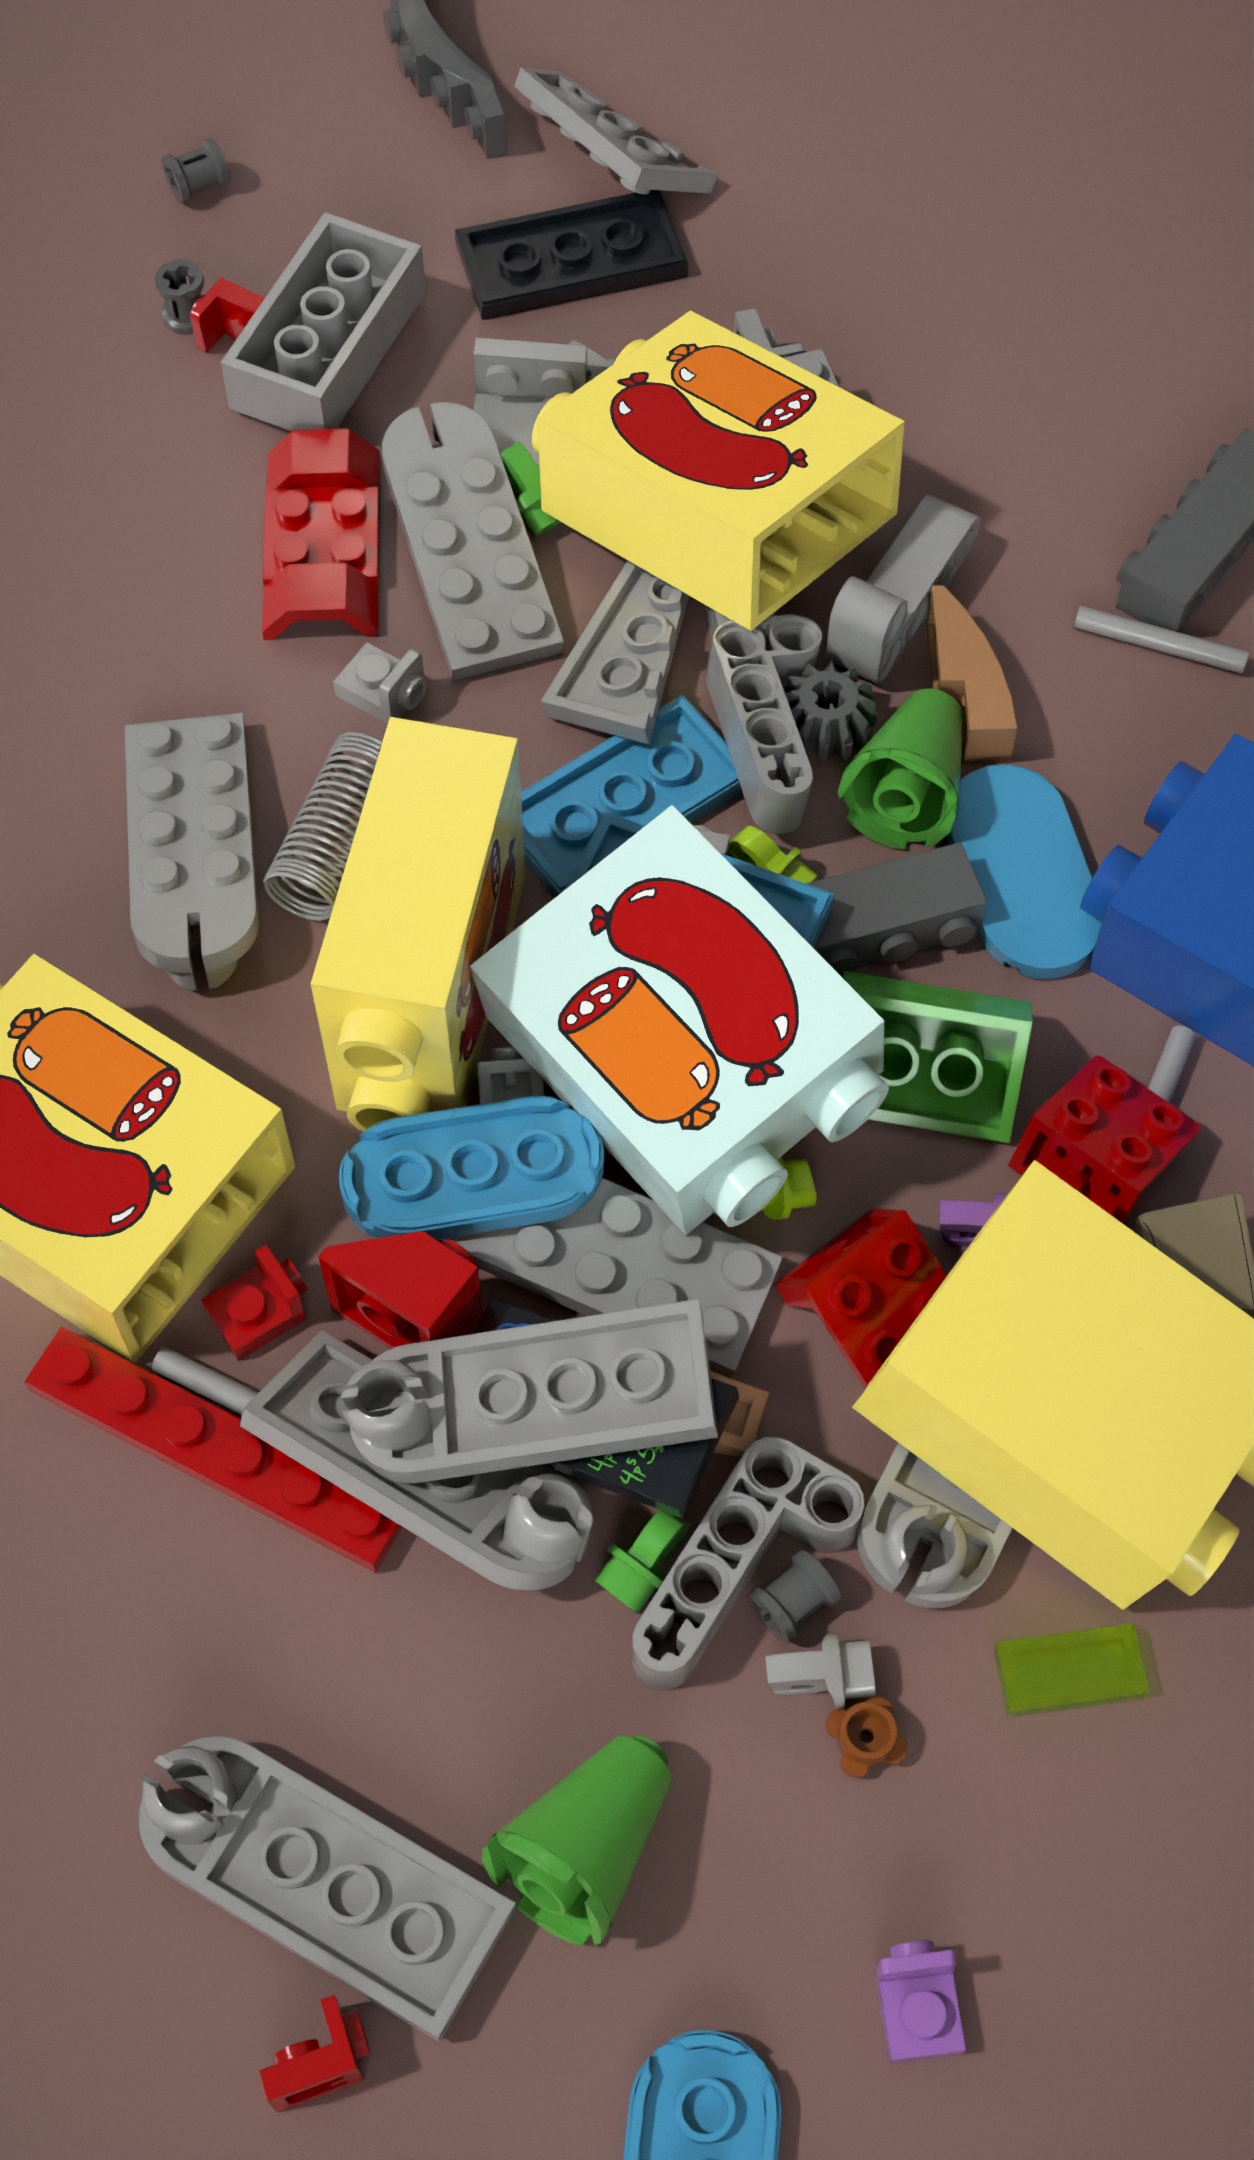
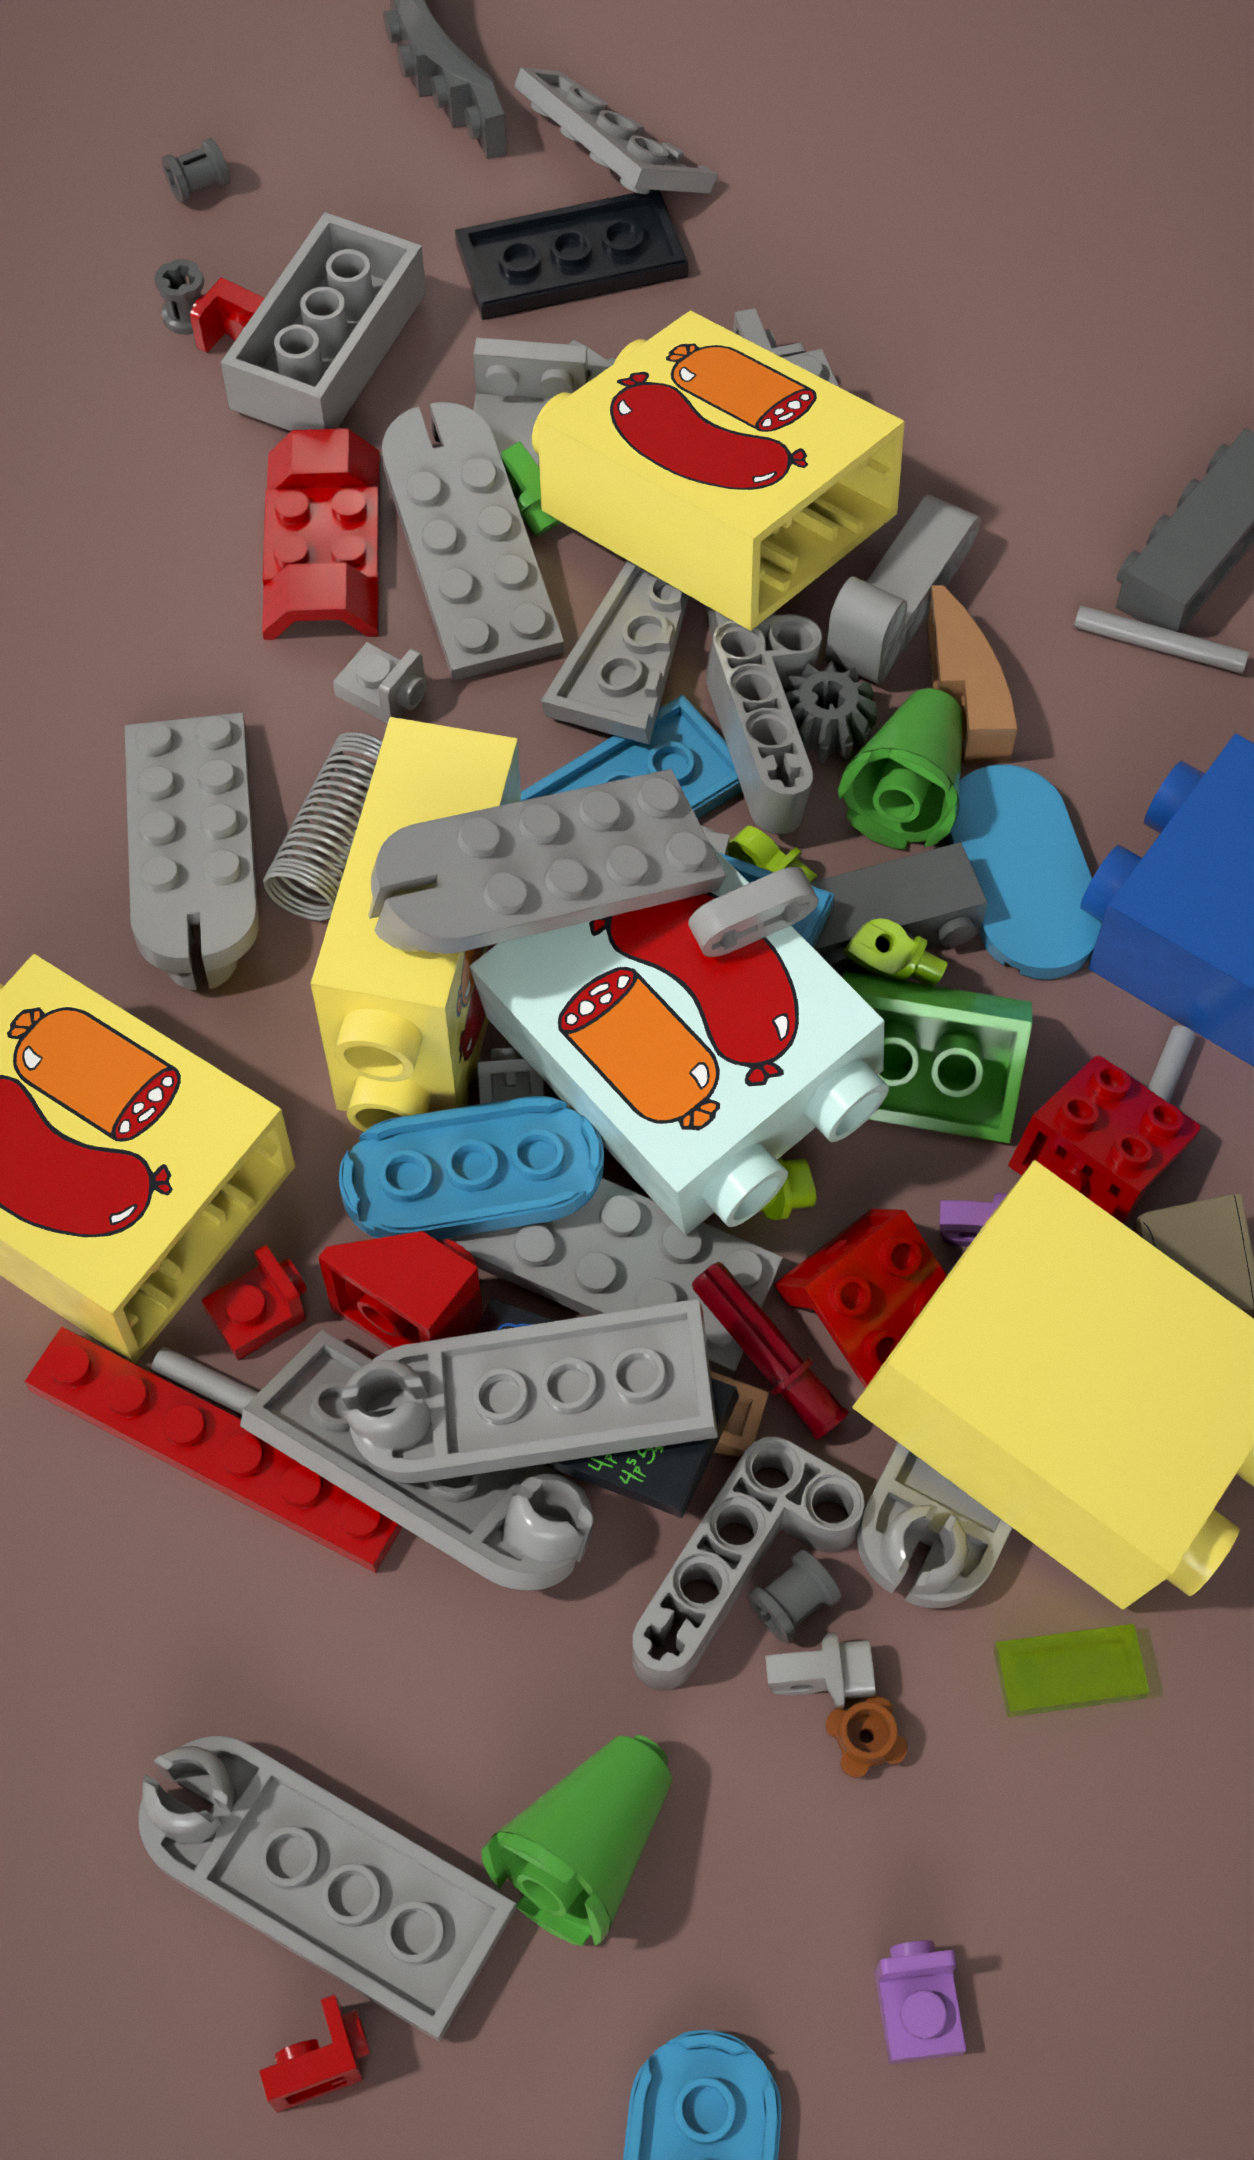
(540, 865): none -> light grey plate
(636, 1572): bright green piece -> none
(753, 911): none -> light grey beam
(769, 1350): none -> dark red axle
(903, 958): none -> lime piece

